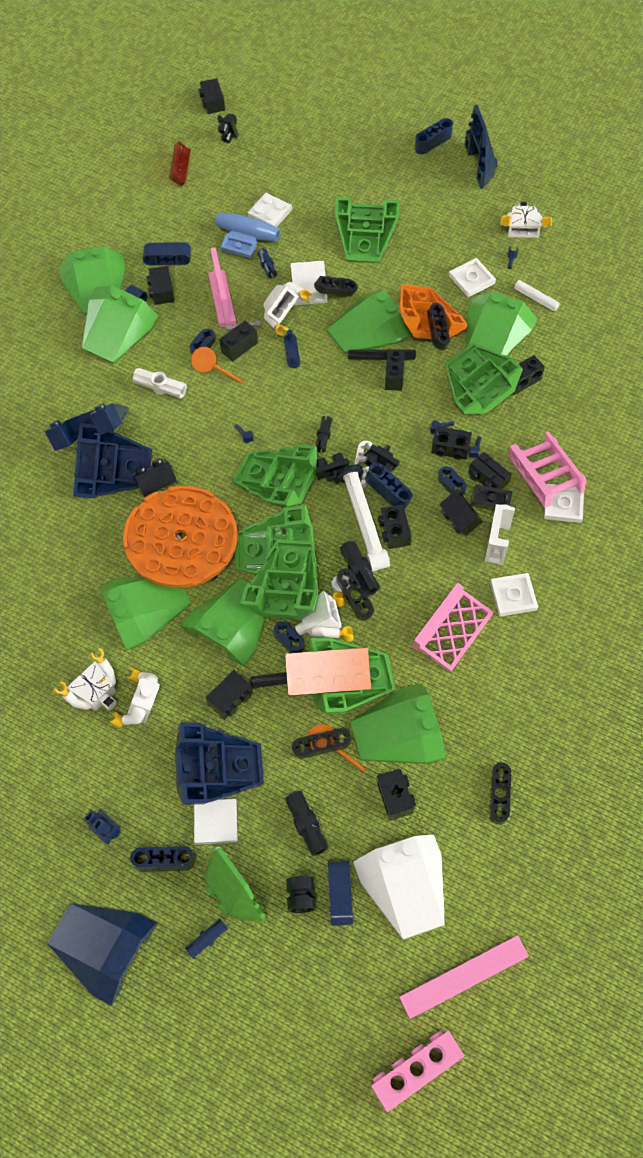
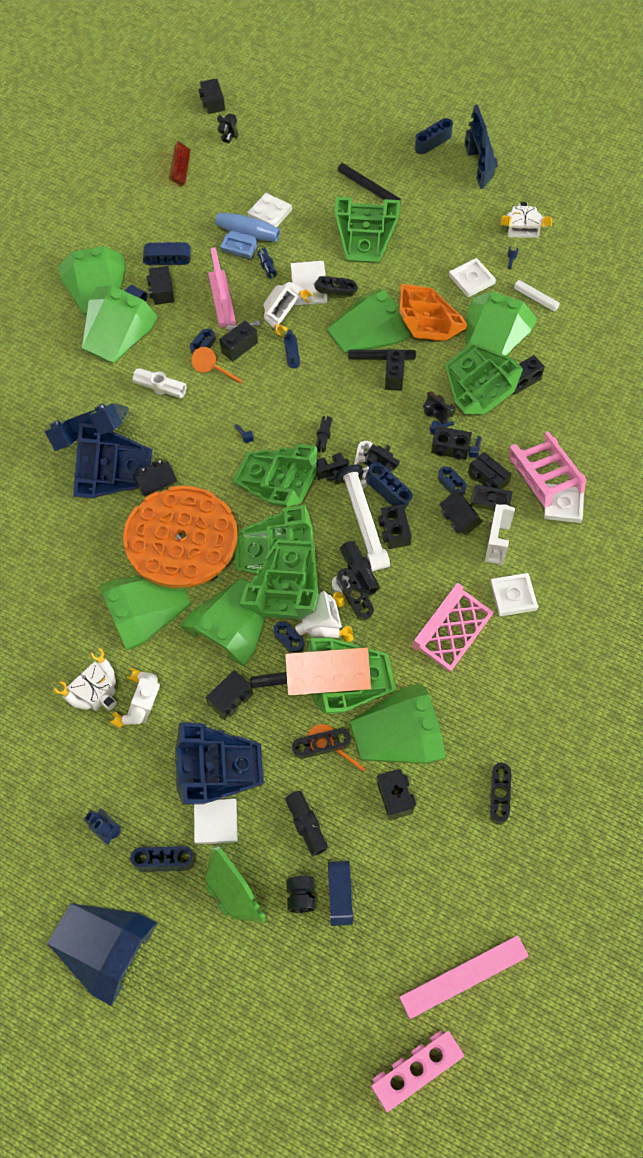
(206, 938): dark blue pin -> none
(366, 183): none -> black axle
(406, 883): white wedge -> none
(438, 408): none -> black hips
(440, 319): black beam -> none

